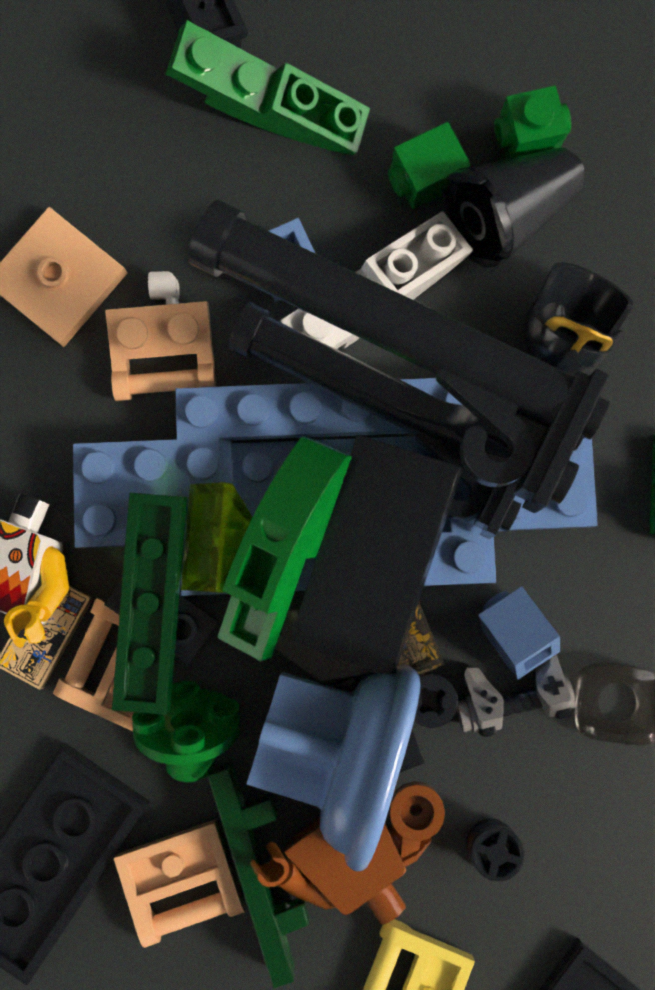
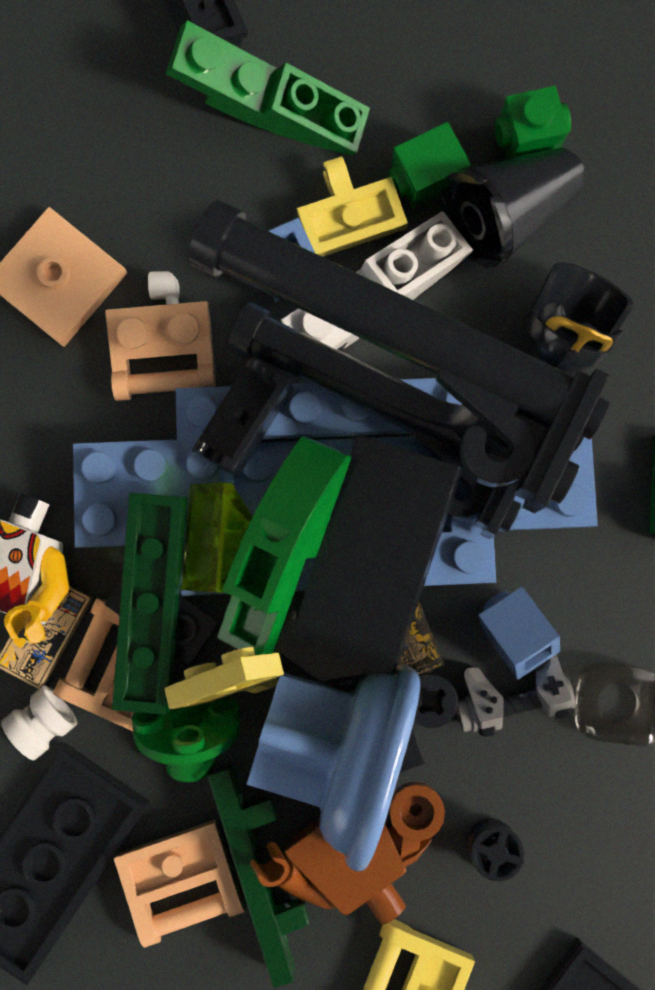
(38, 723): none -> white wheel
(239, 672): none -> light yellow plate
(243, 417): none -> black hinge
(351, 213): none -> light yellow plate

